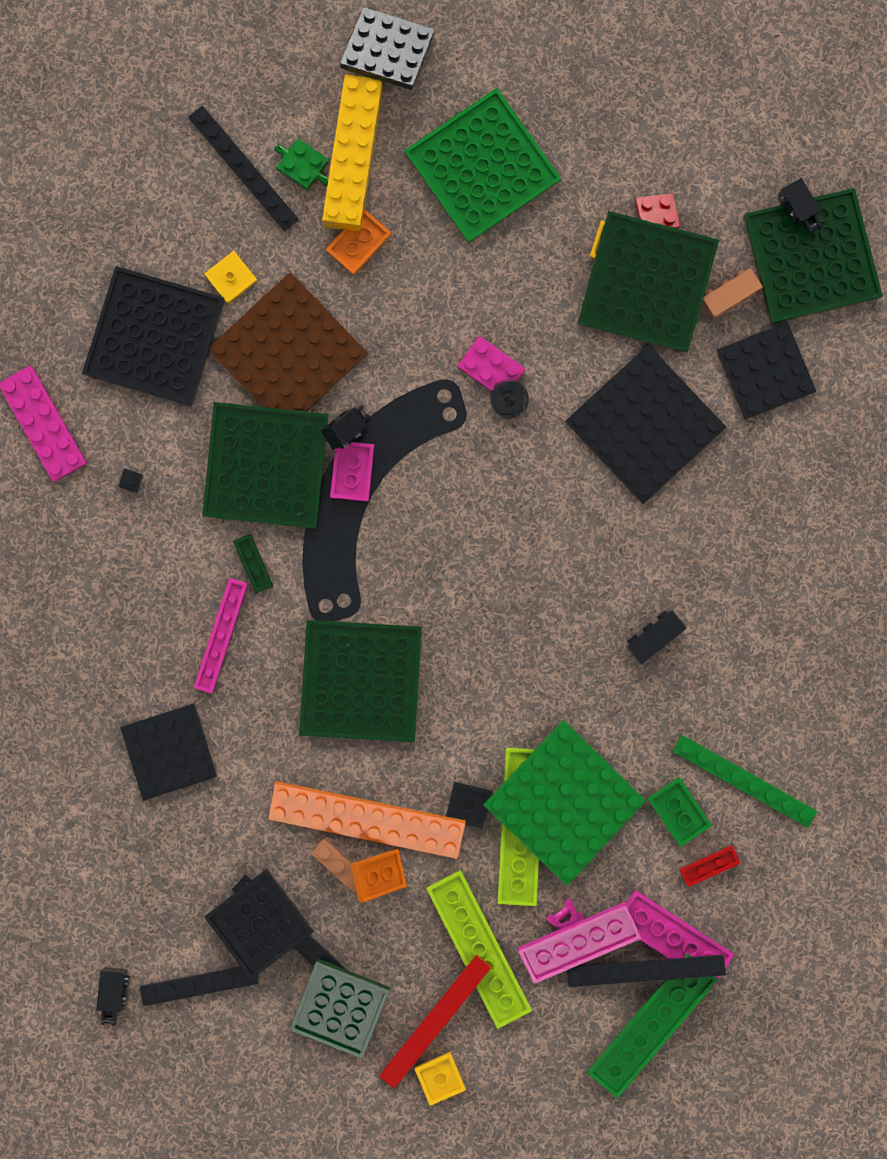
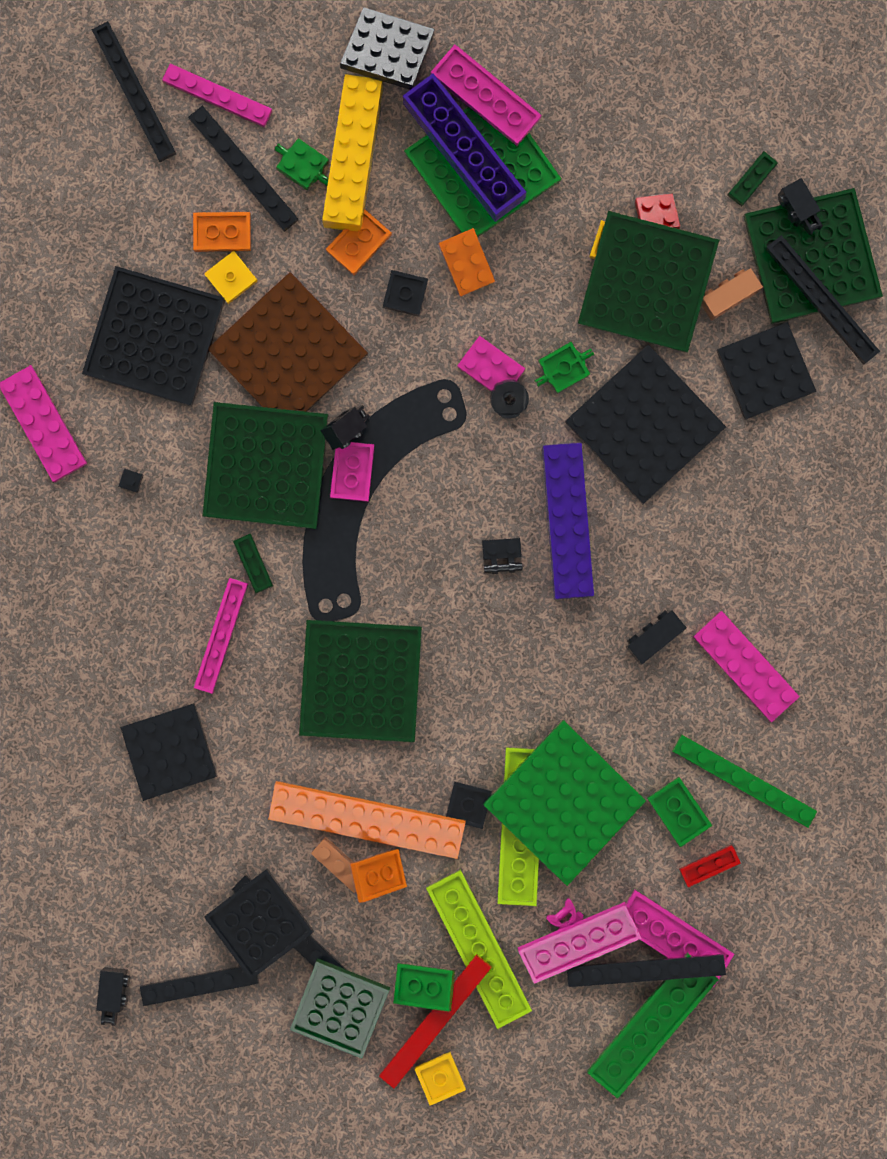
(133, 91): none -> black plate
(217, 95): none -> dark pink plate
(221, 231): none -> orange plate
(405, 293): none -> black plate
(424, 987): none -> green plate
(464, 147): none -> dark purple brick
(466, 262): none -> orange plate
(486, 95): none -> dark pink plate
(501, 550): none -> black plate
(564, 367): none -> green plate
(567, 521): none -> dark purple brick
(746, 666): none -> dark pink plate
(752, 178): none -> dark green tile
(822, 300): none -> black plate

